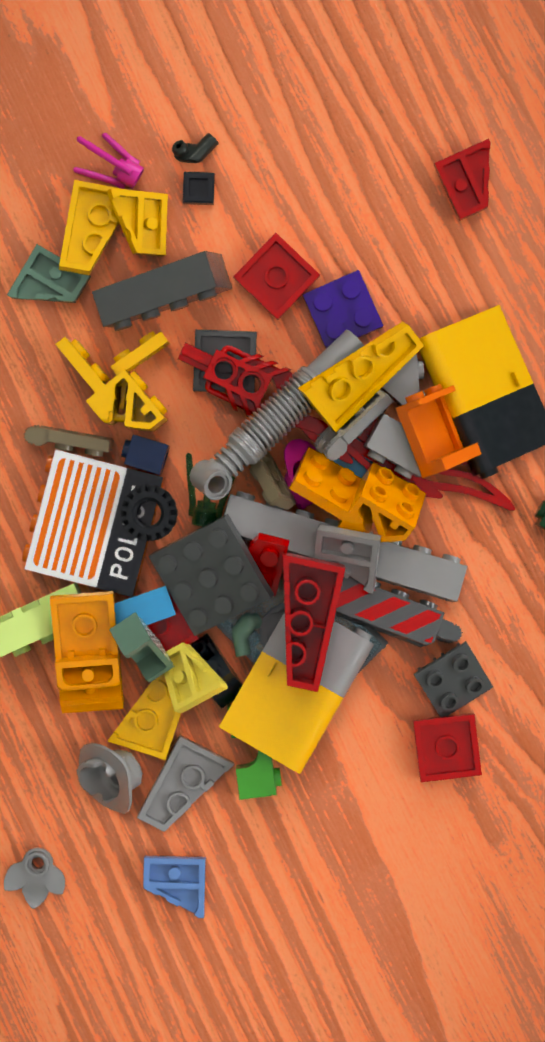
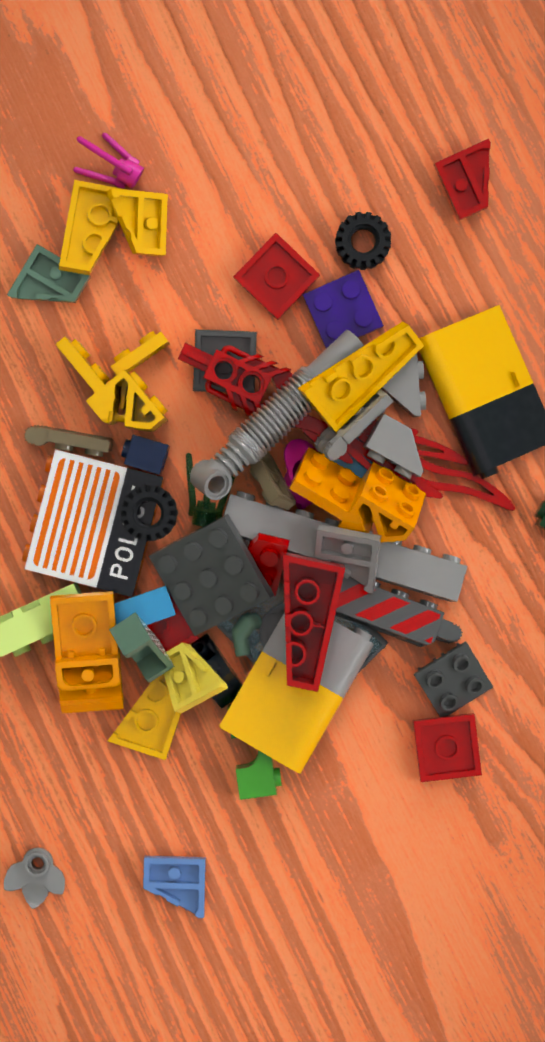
(109, 775): light grey hat -> none
(162, 289): dark grey wedge -> none
(181, 781): light grey wing -> none
(194, 152): pearl dark grey arm -> none
(198, 188): black tile -> none
(366, 222): none -> black tyre
(433, 432): orange panel -> none

